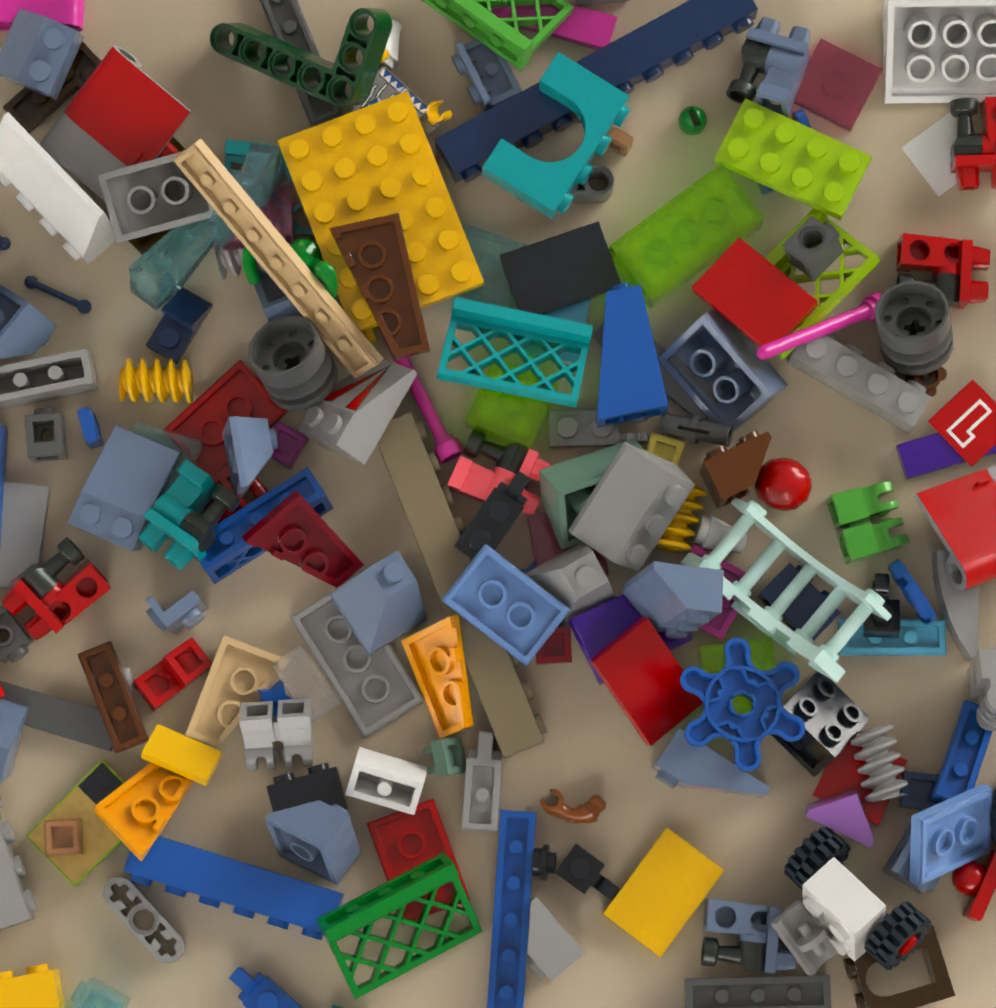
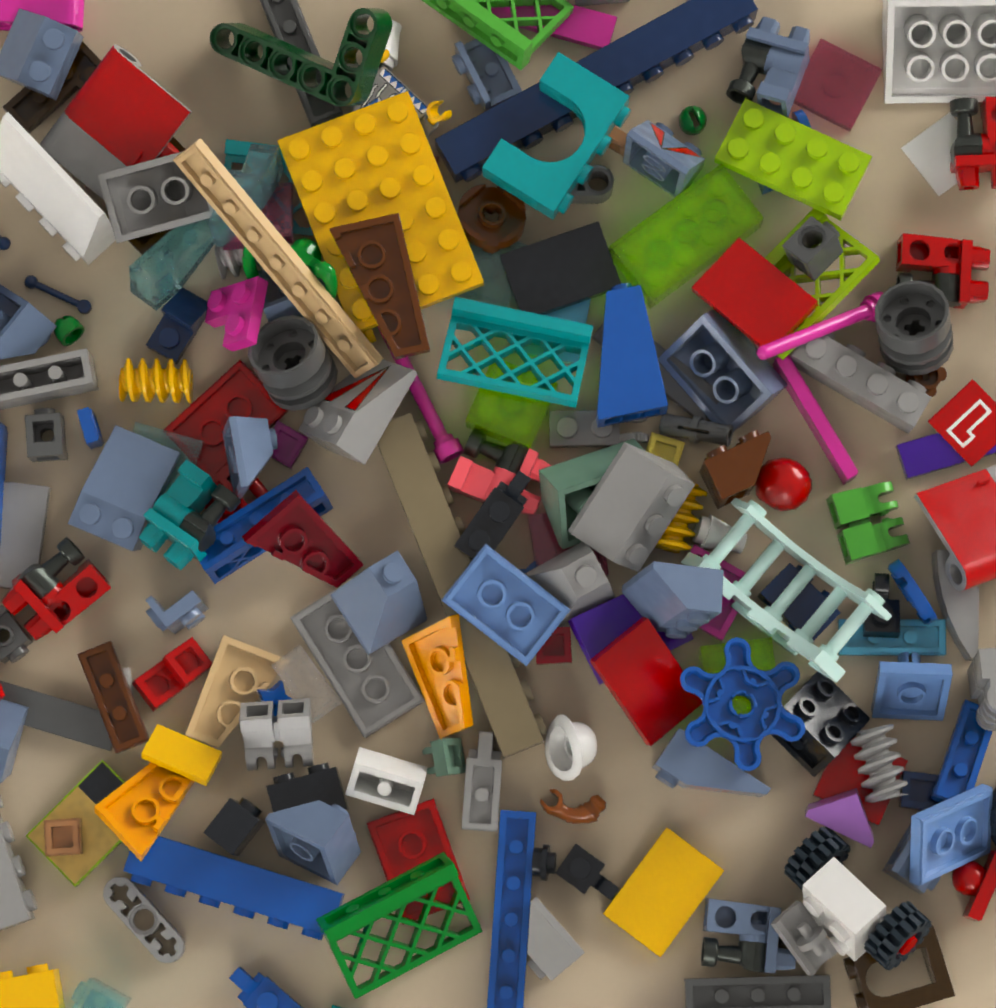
(68, 330): none -> green hinge
(235, 825): none -> black brick
(240, 310): none -> dark pink plate
(487, 234): none -> reddish brown plate
(569, 747): none -> white hat
(662, 157): none -> sand blue slope
(816, 419): none -> dark pink tile
(911, 689): none -> medium blue tile

